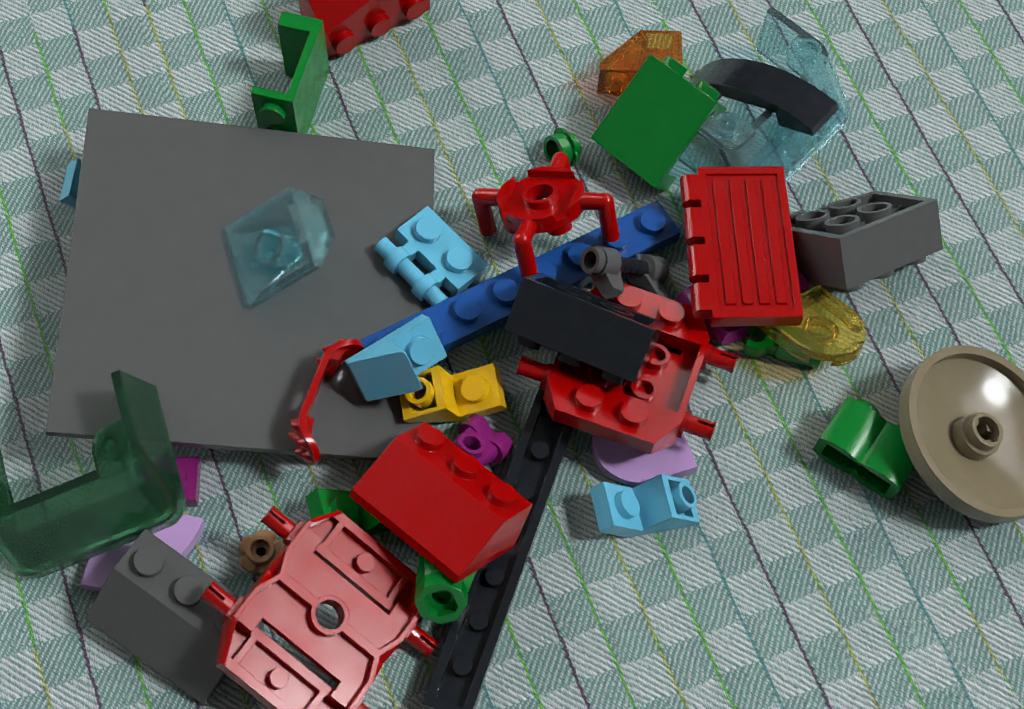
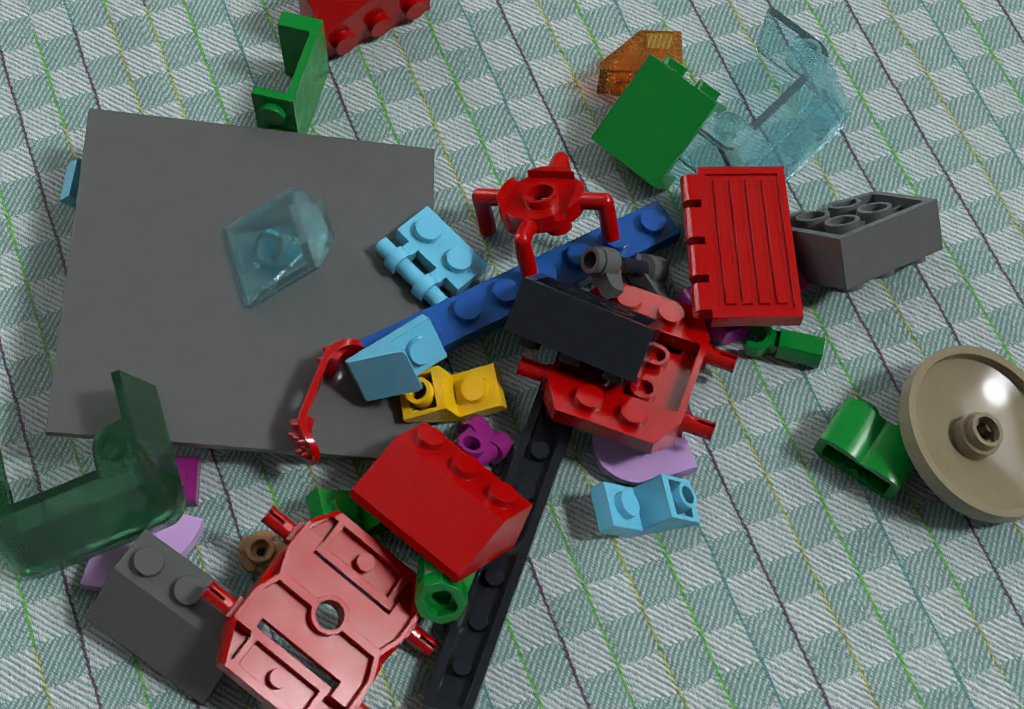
(562, 142): green plate -> none
(793, 100): black slope -> none
(827, 331): clear yellow tile -> none

